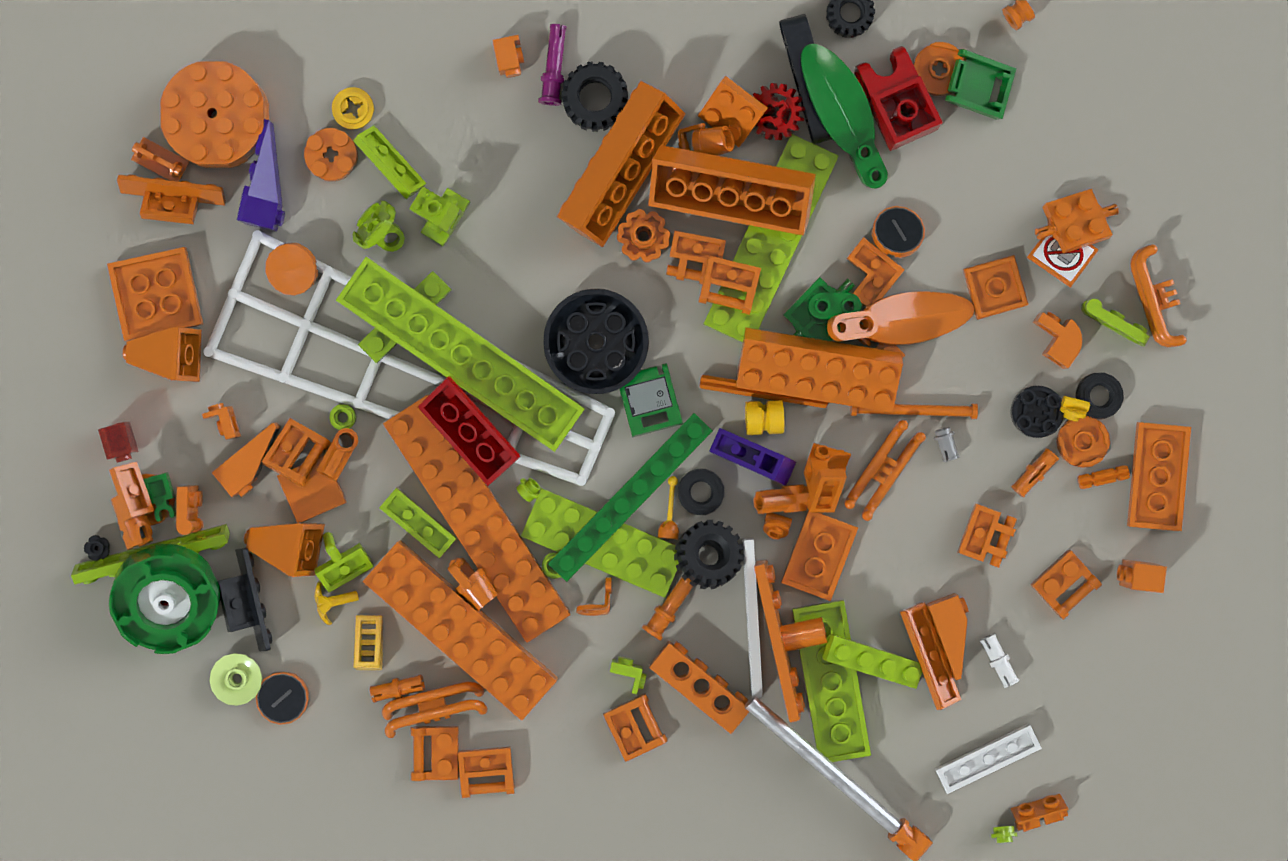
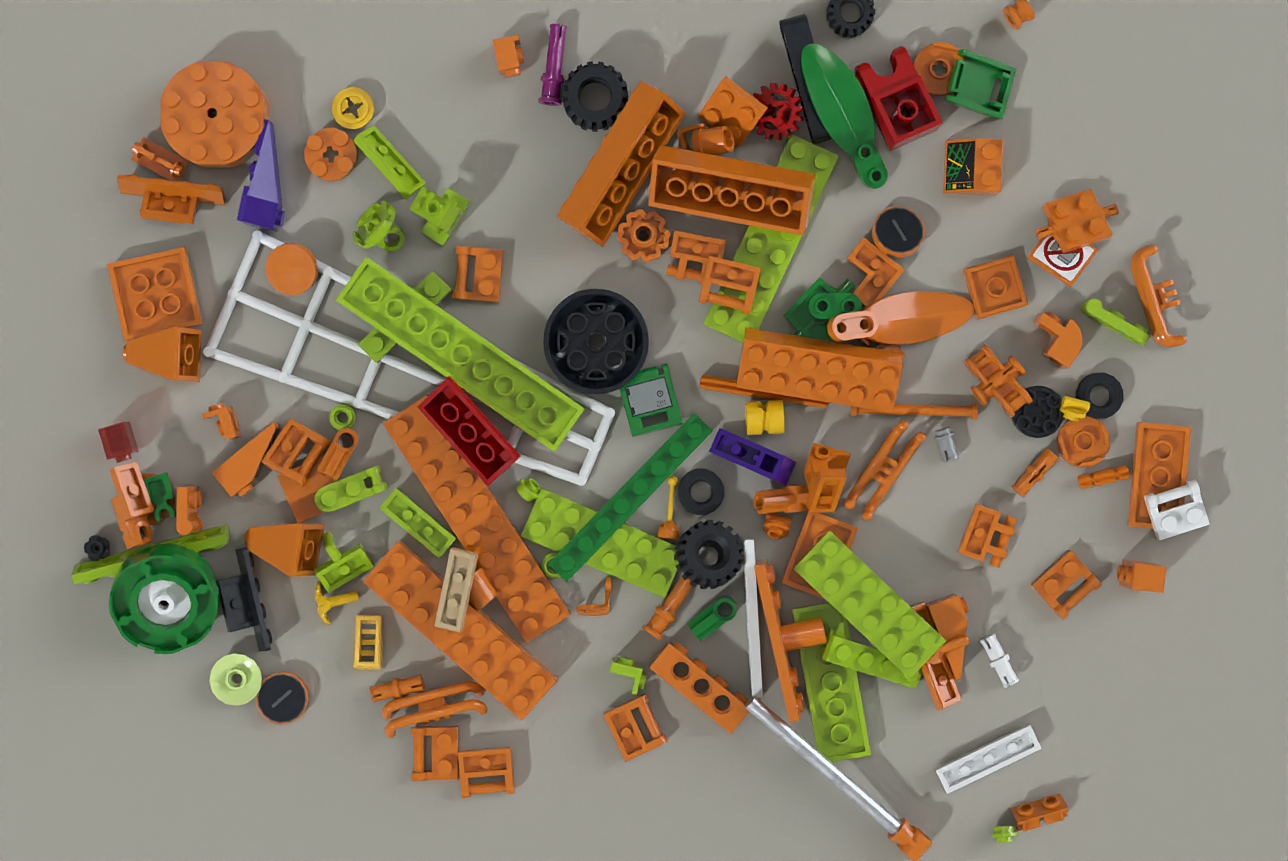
(349, 490): none -> lime plate
(456, 589): none -> tan plate
(486, 277): none -> orange plate
(711, 618): none -> green piece
(869, 604): none -> lime plate
(948, 646): none -> orange bar
(973, 166): none -> slope
(997, 381): none -> orange axle
(1178, 518): none -> white plate

